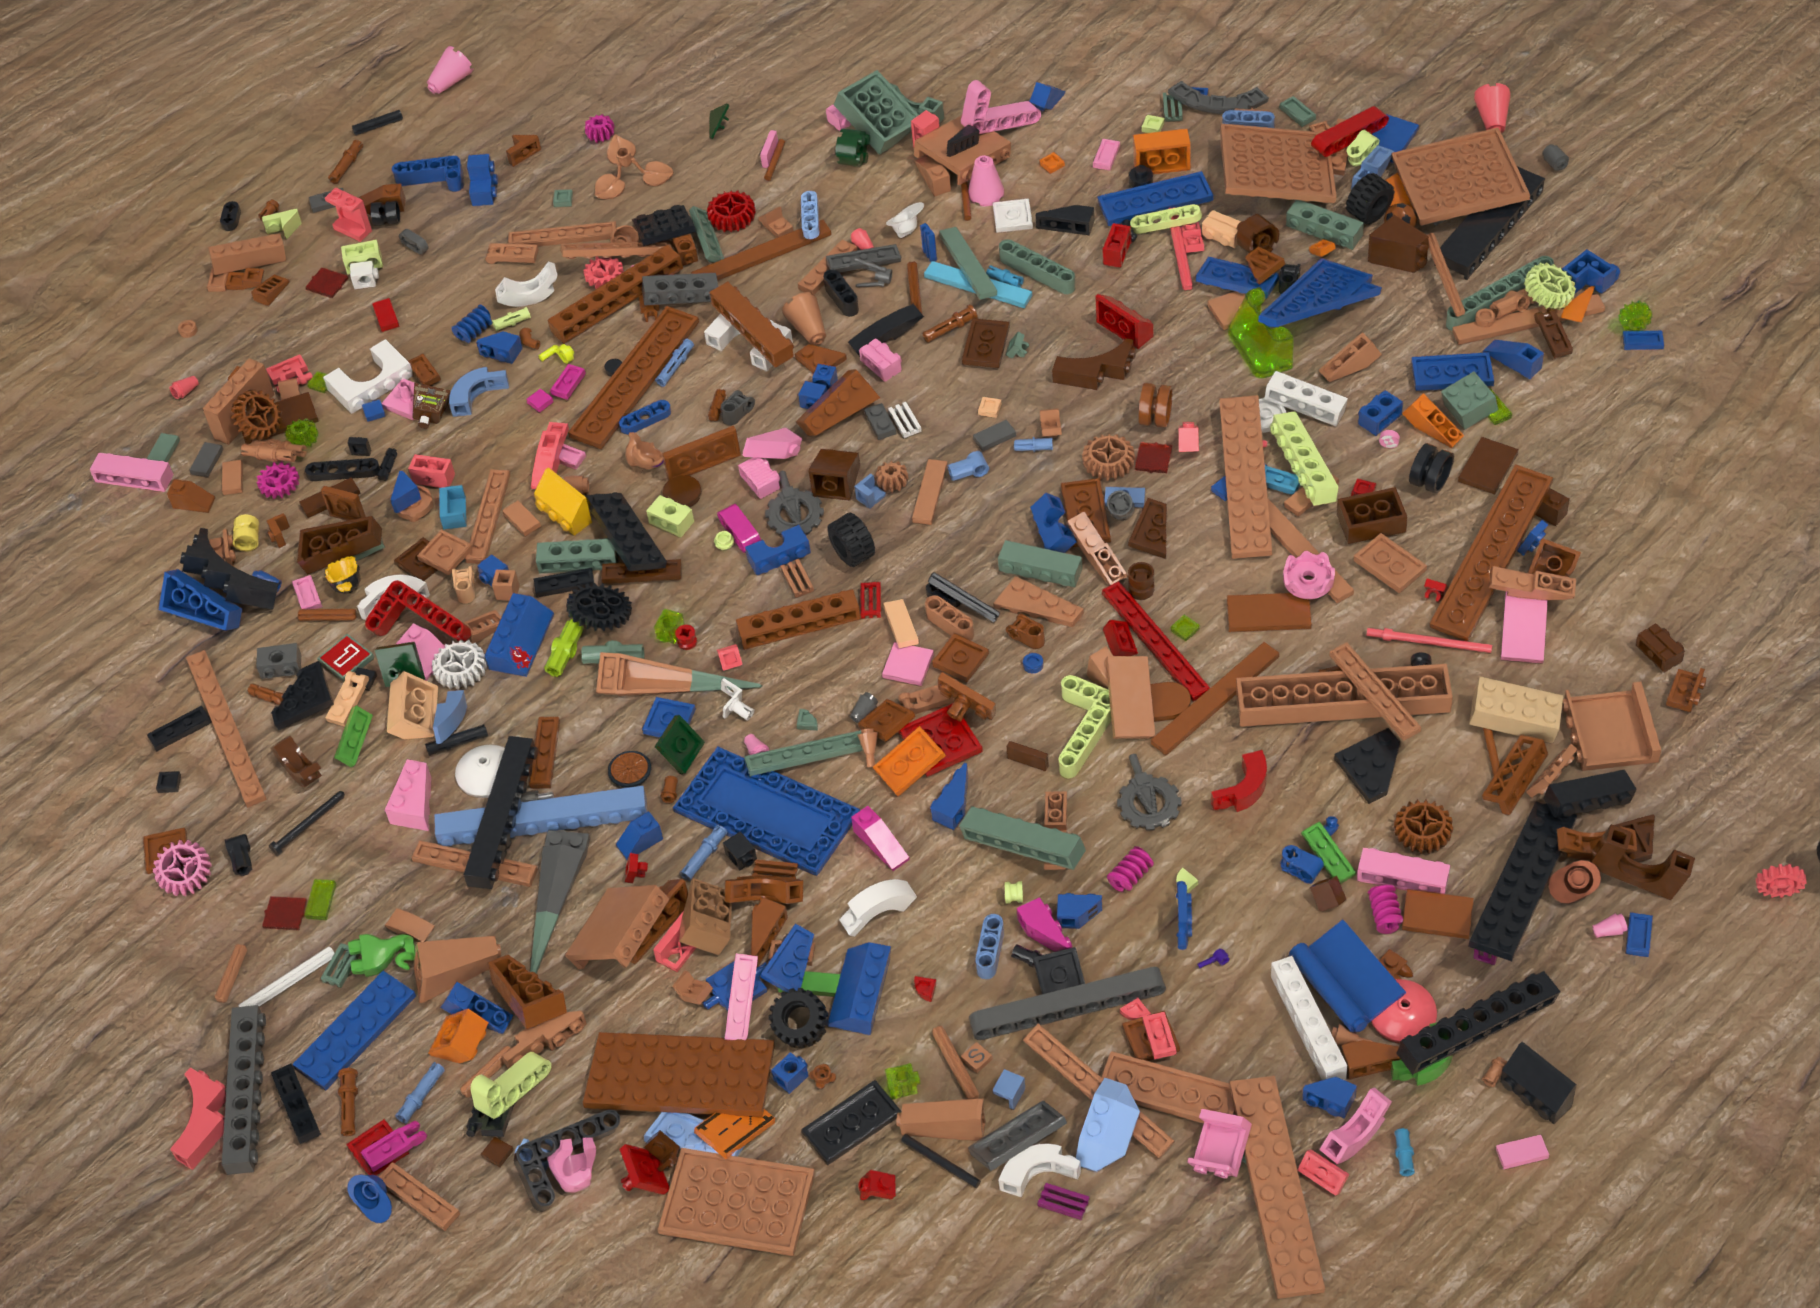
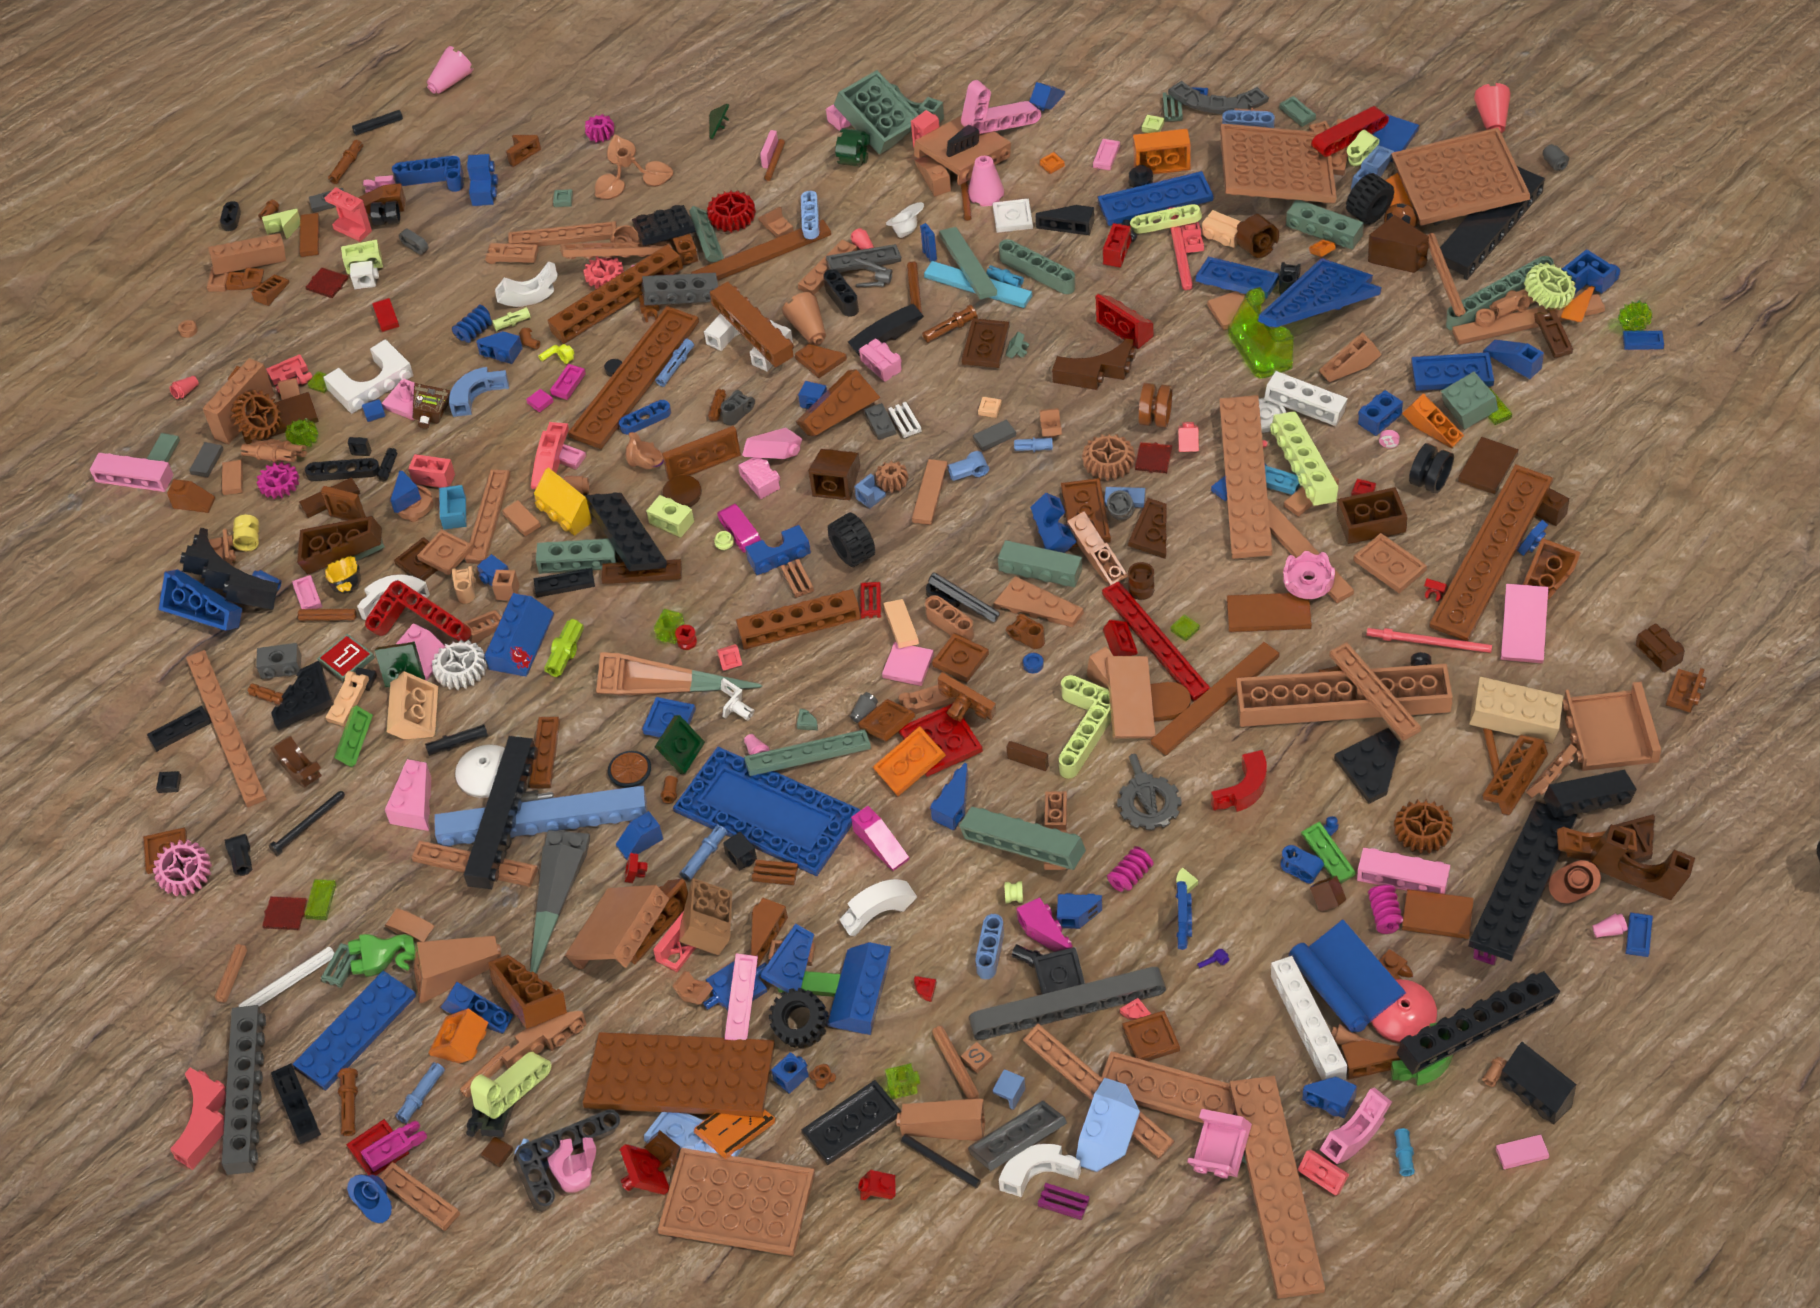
(277, 525): dark orange bracket -> none
(309, 234): none -> dark orange tile
(379, 181): none -> bright pink plate
(424, 370): dark orange plate -> none
(449, 715): medium blue slope -> none
(591, 654): sand green piece -> none
(599, 607): black gear -> none
(774, 888): dark orange arch -> none
(790, 501): dark grey bar -> none
(825, 375): blue brick -> none
(868, 742): nougat cone -> none
(1159, 1035): coral plate -> none
(1263, 263): dark orange wing -> none
(1532, 586): nougat slope -> none
(1781, 880): coral gear -> none

